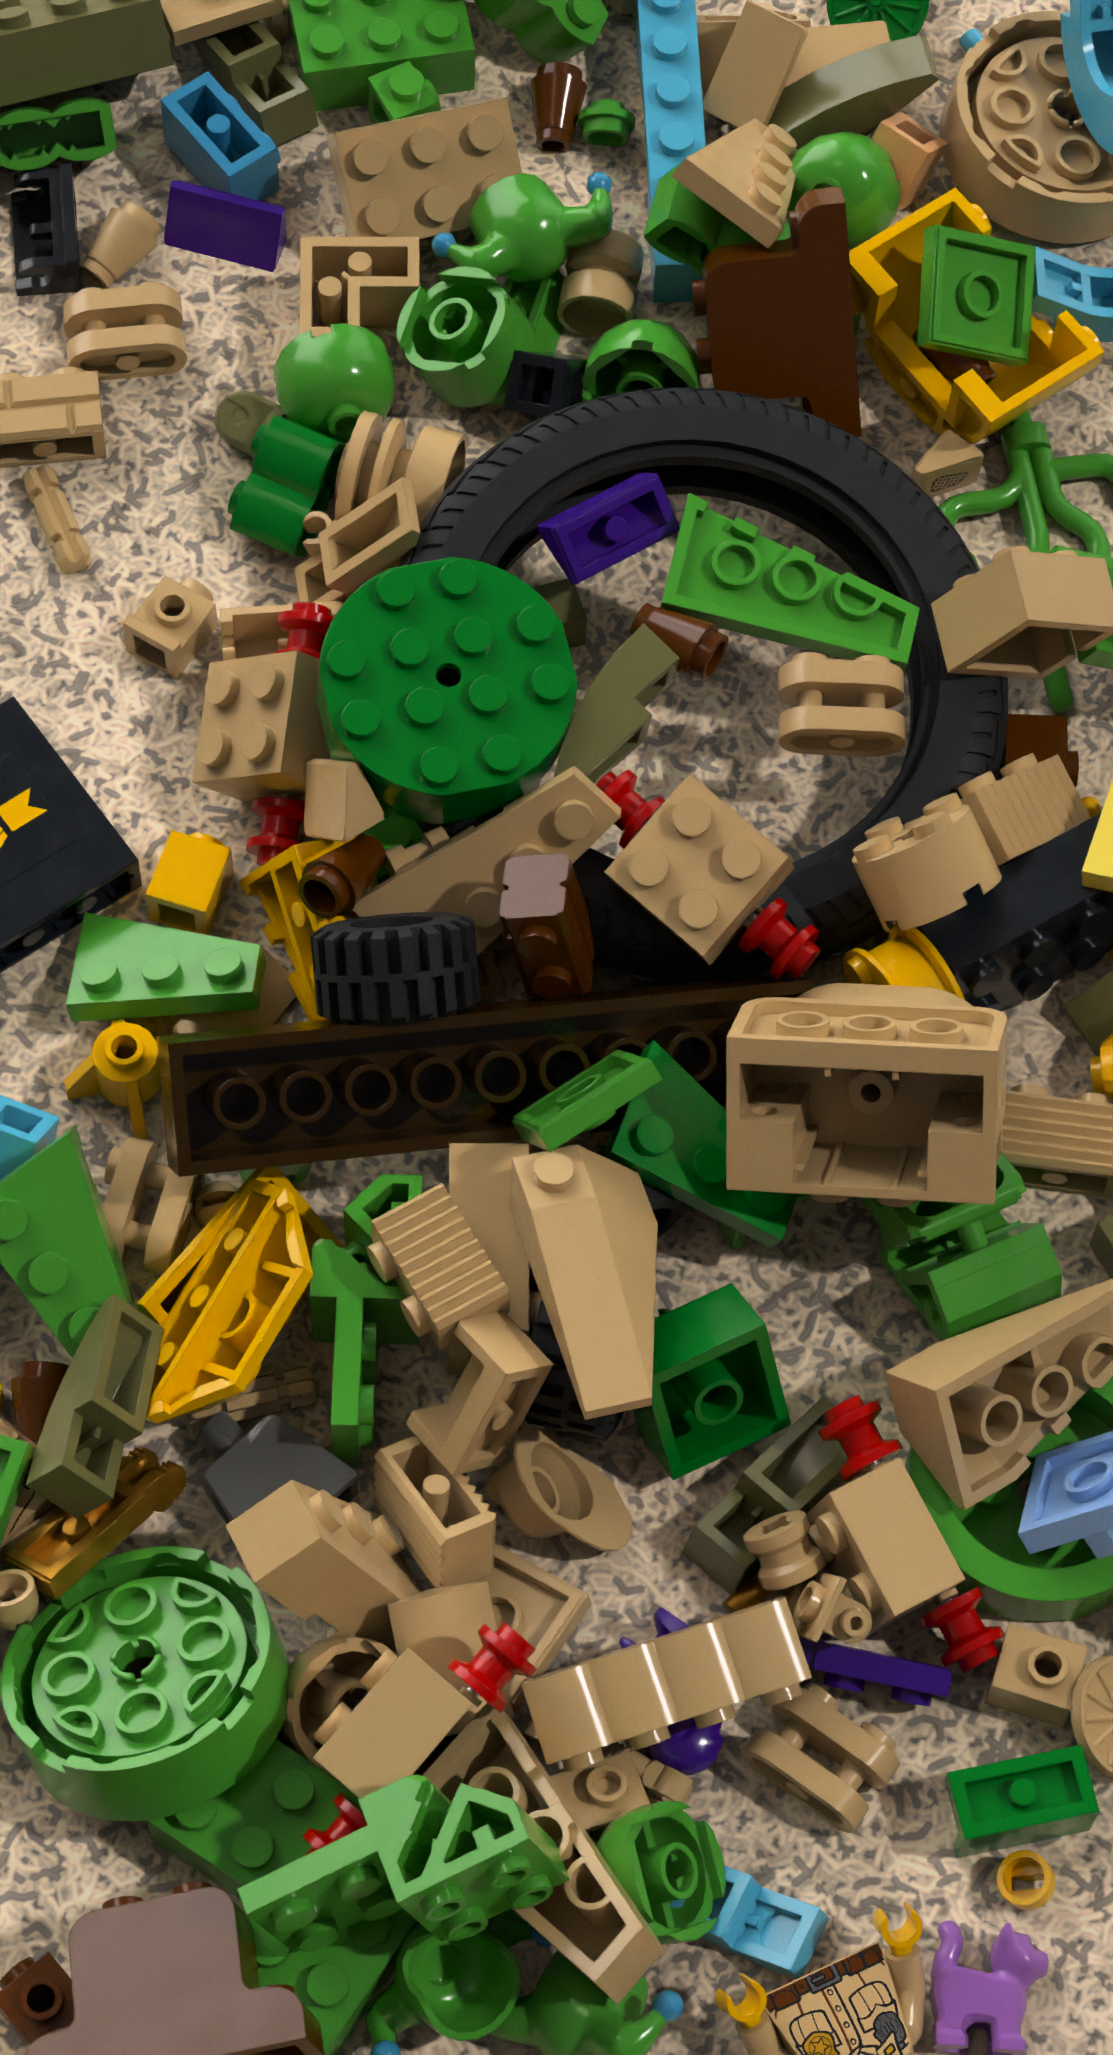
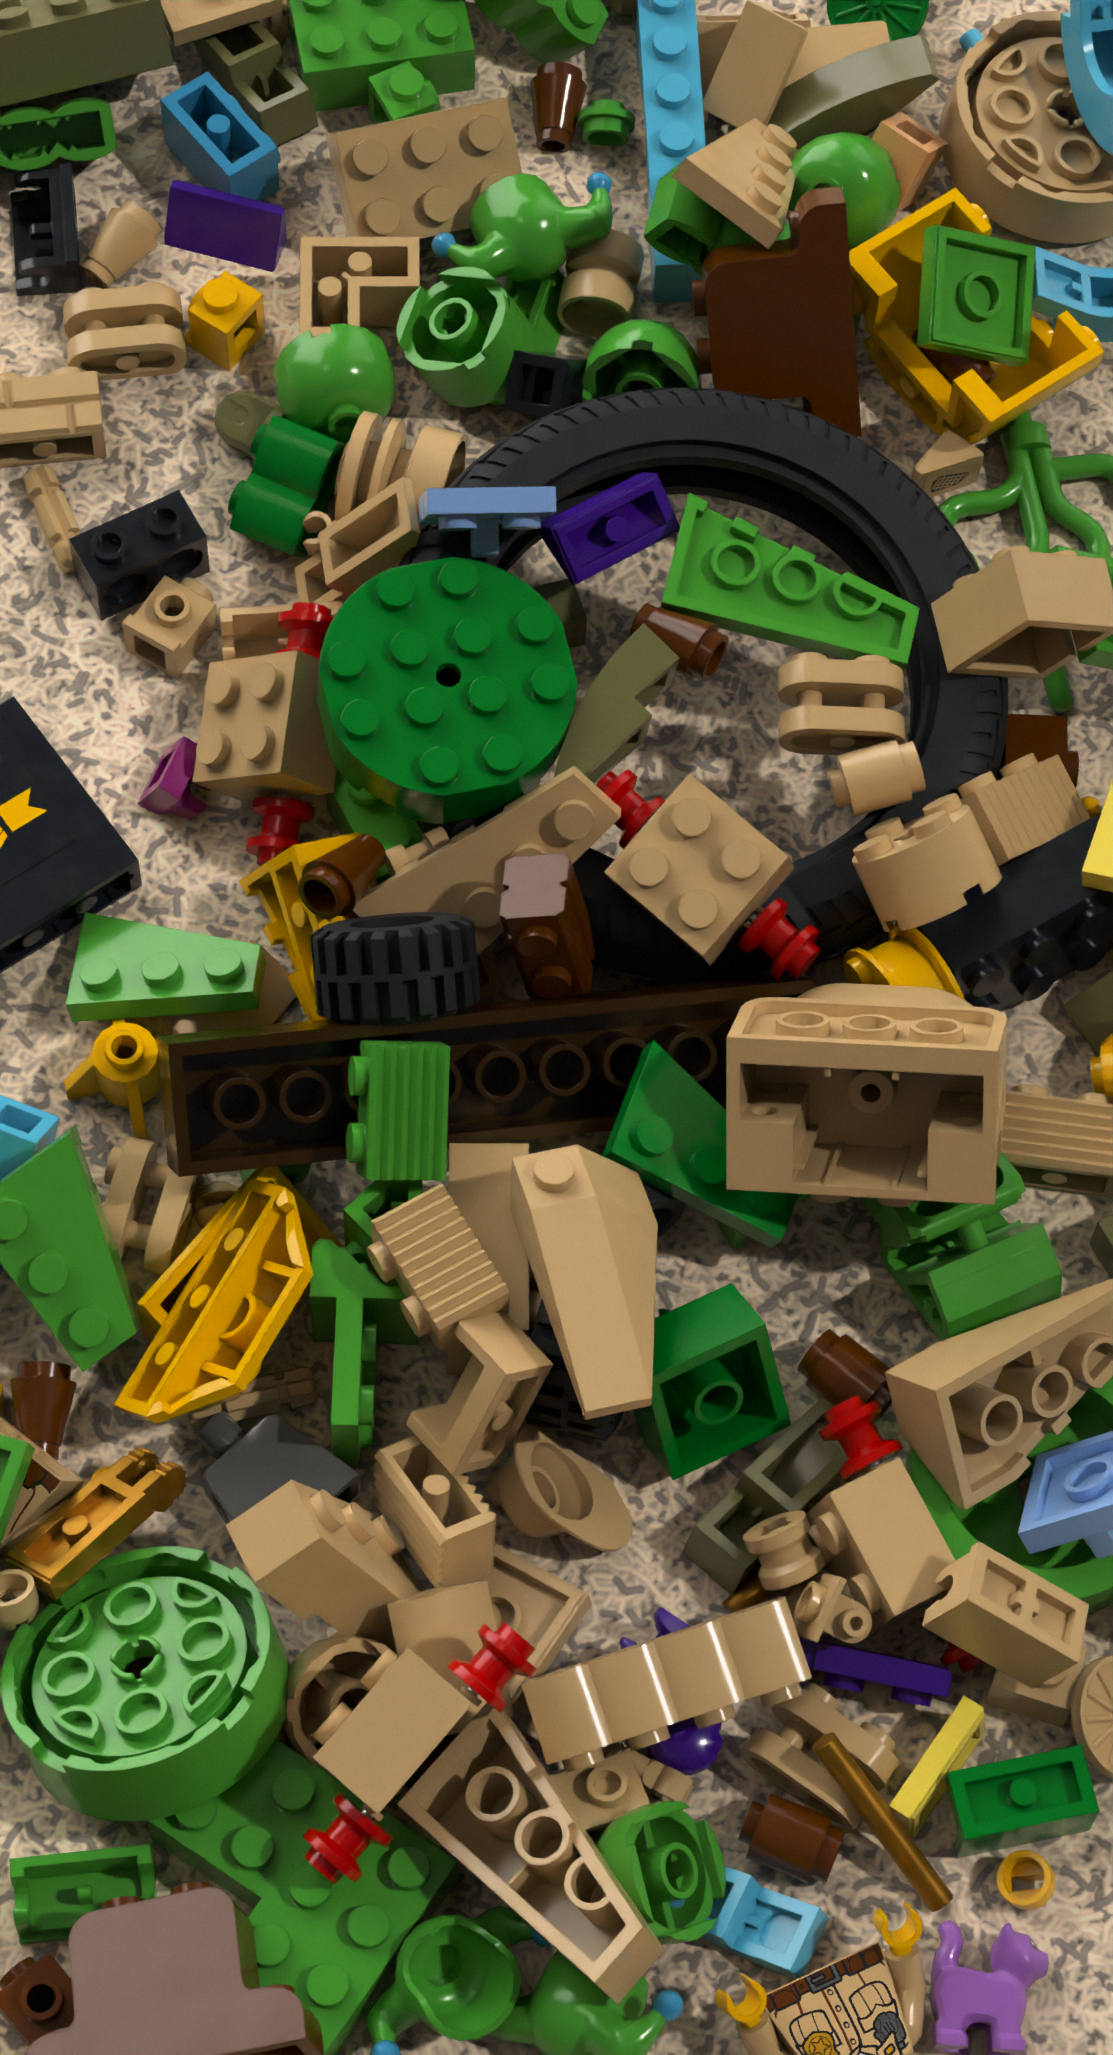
(62, 1887): none -> bright green hinge
(97, 1409): olive slope -> none
(132, 553): none -> black brick
(169, 783): none -> magenta tile
(190, 882): yellow brick -> none
(216, 315): none -> yellow brick
(338, 800): tan slope -> none
(400, 1110): none -> bright green brick
(418, 1853): bright green piece -> none
(484, 509): none -> light blue hinge
(586, 1100): bright green plate -> none
(791, 1839): none -> reddish brown brick
(844, 1368): none -> reddish brown brick
(876, 777): none -> tan brick
(882, 1821): none -> pearl gold bar
(945, 1754): none -> light yellow tile
(1008, 1616): none -> tan hinge

